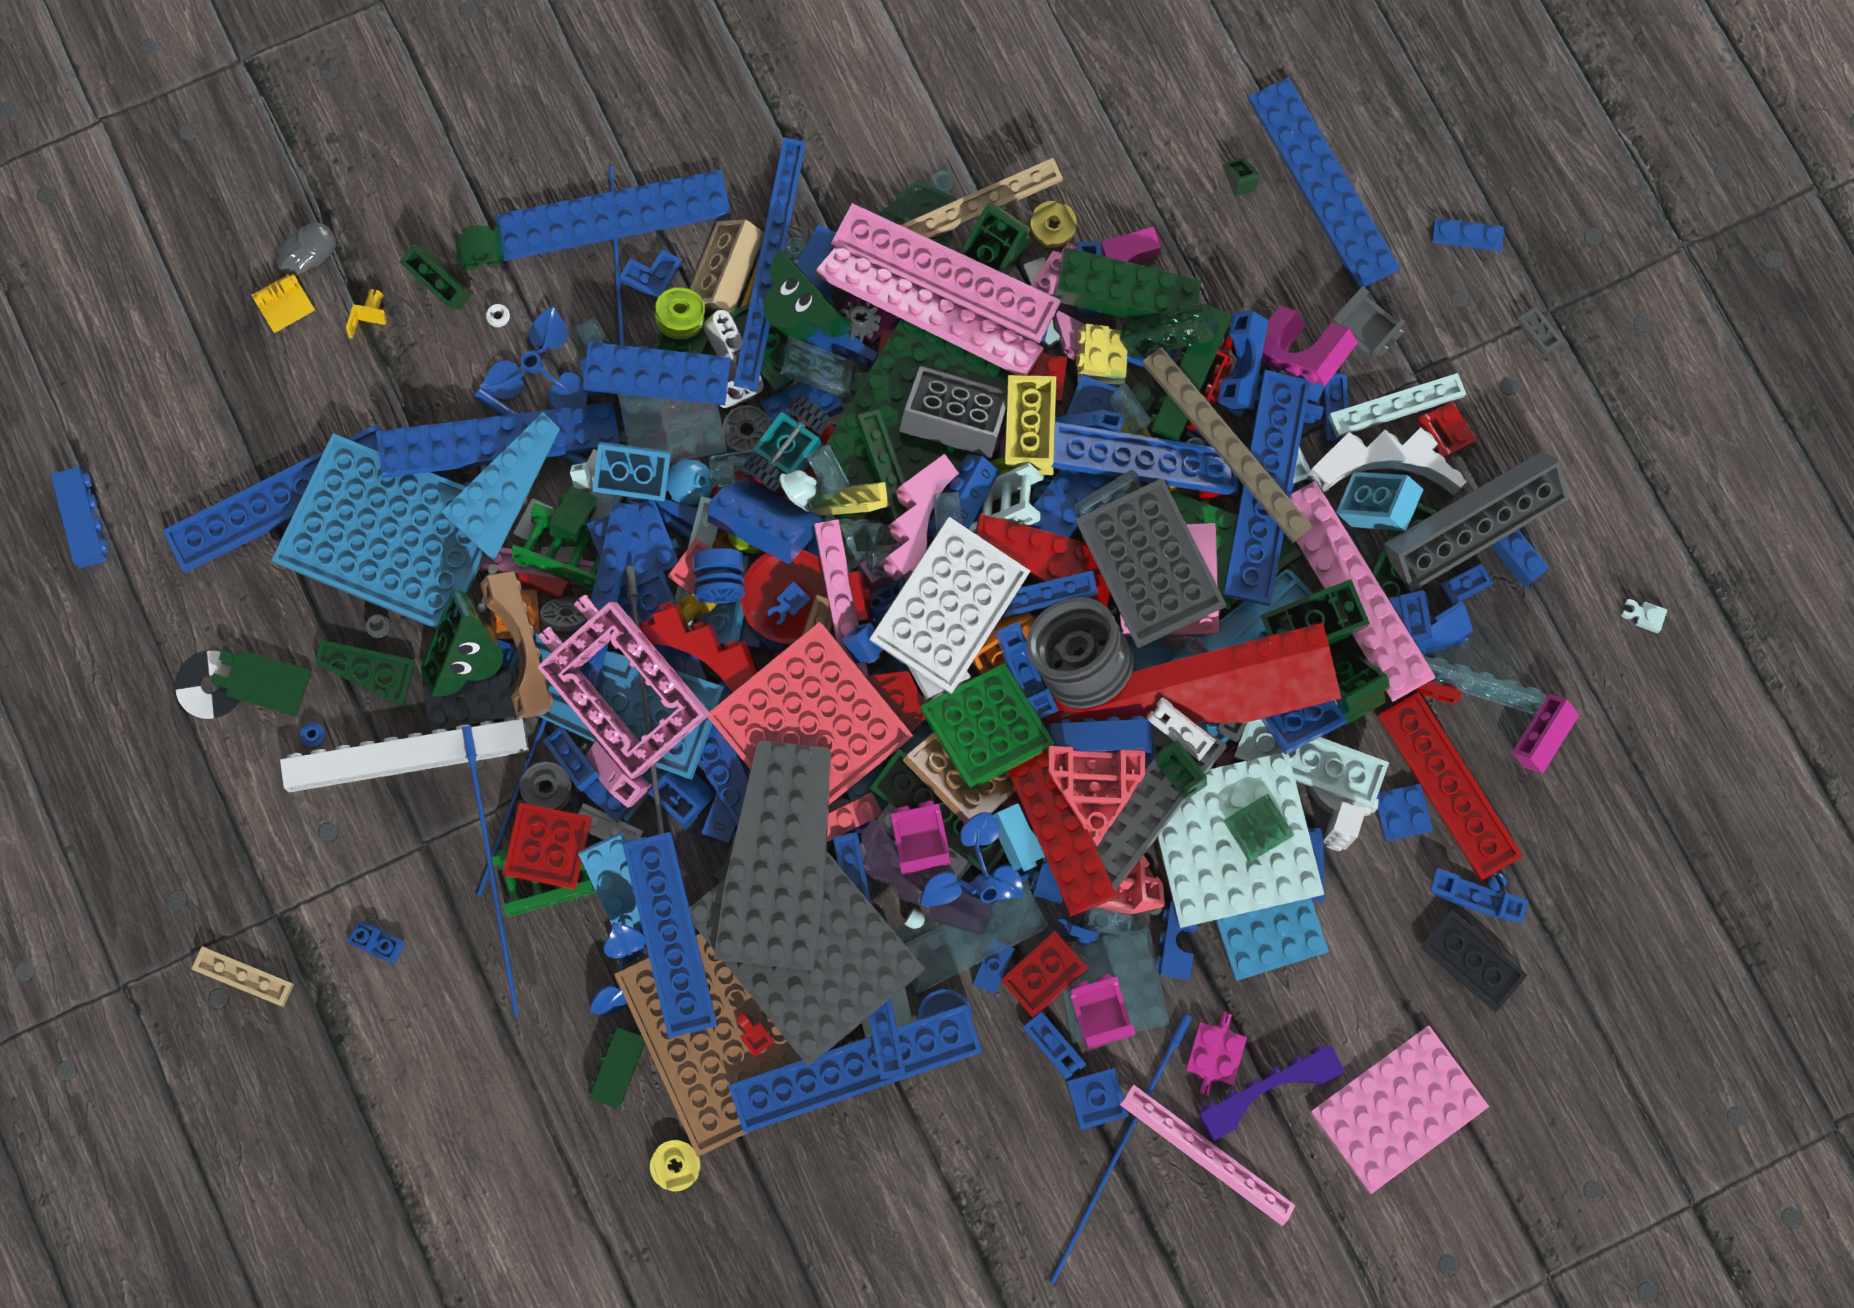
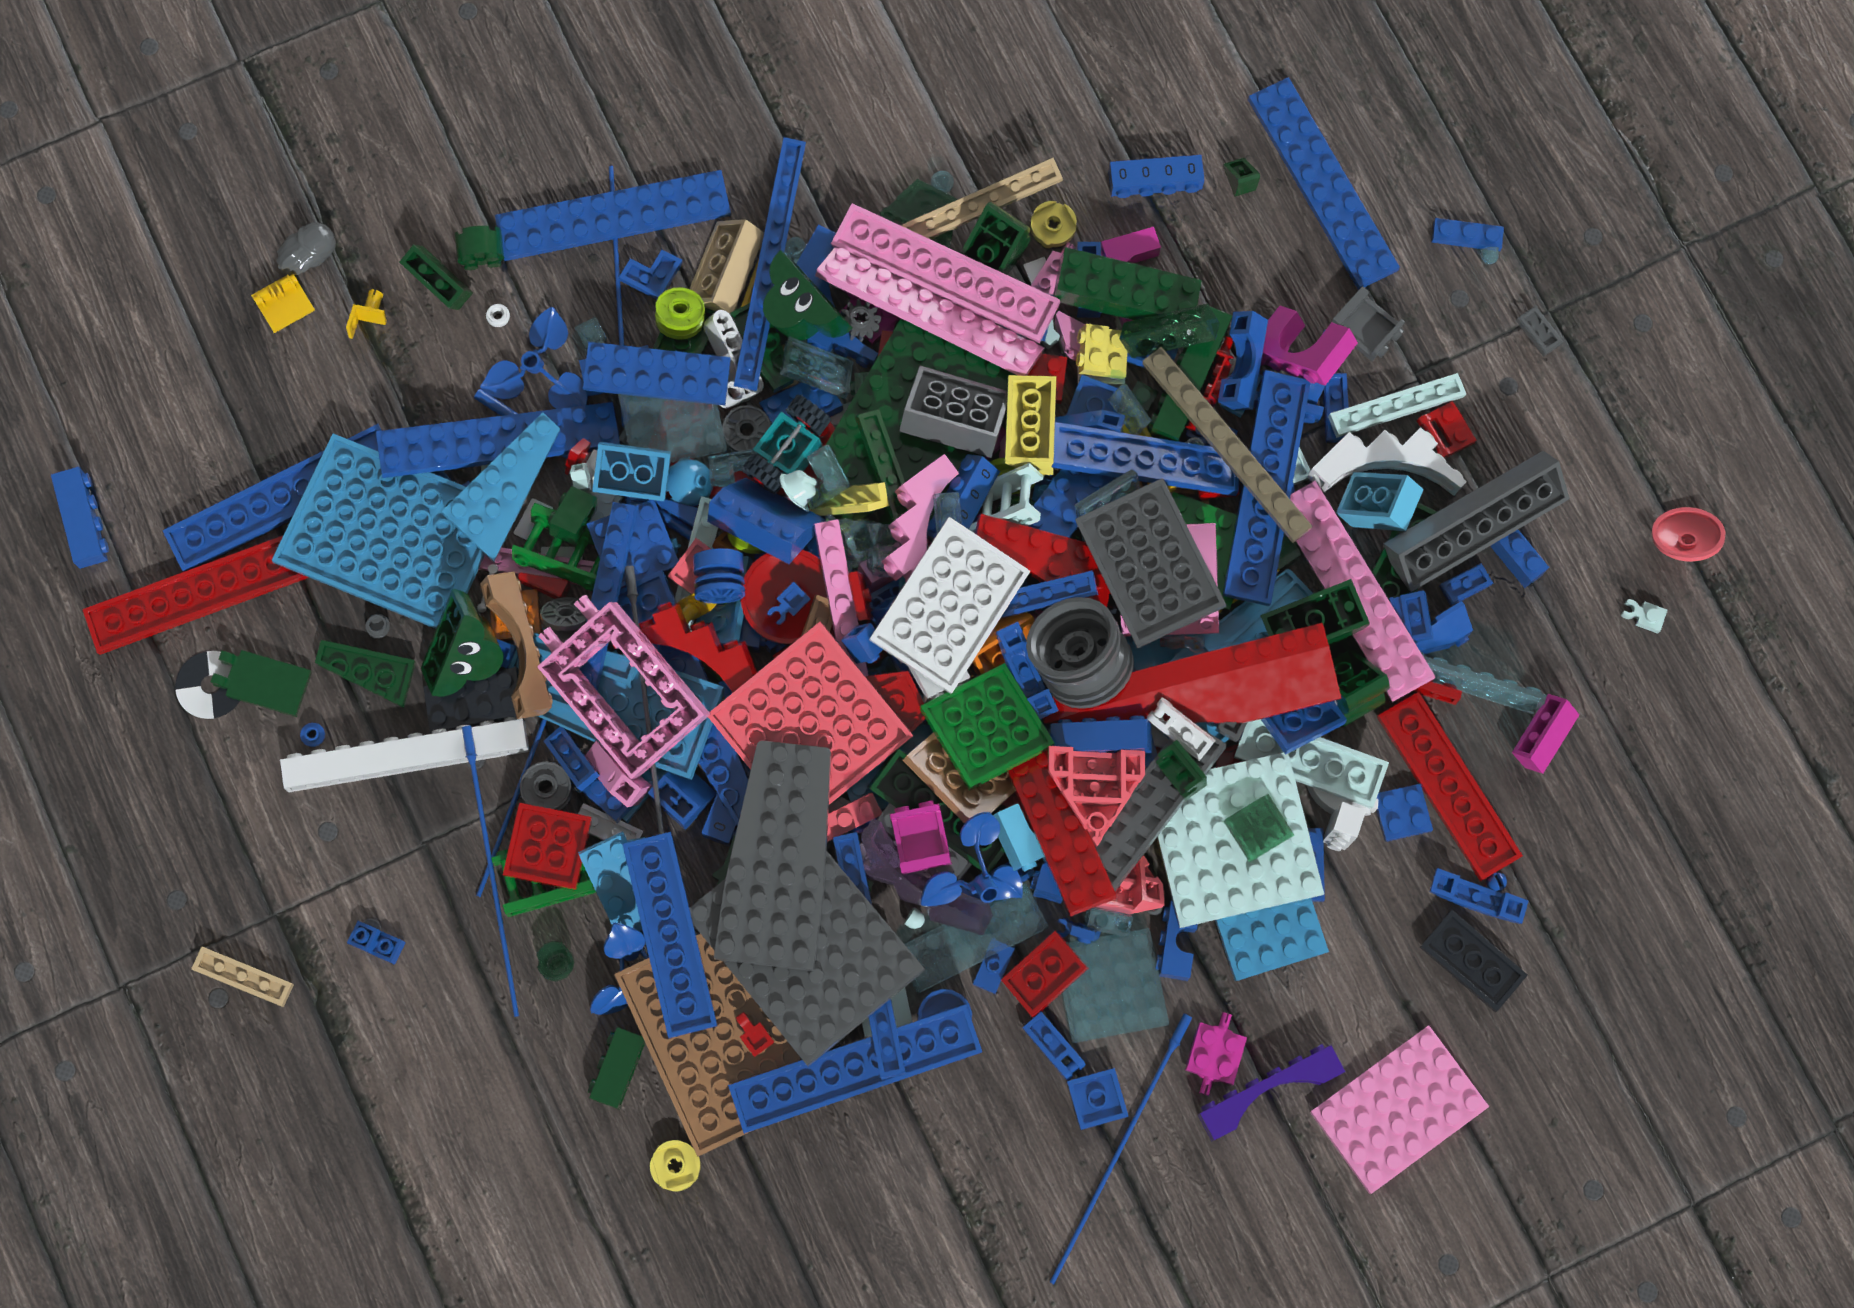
(187, 596): none -> red plate
(555, 961): none -> clear green hair
(578, 454): none -> red plate
(1101, 1012): dark pink panel -> none
(1156, 176): none -> blue brick
(1208, 1155): bright pink plate -> none
(1489, 255): none -> clear light blue hinge
(1688, 534): none -> coral dish

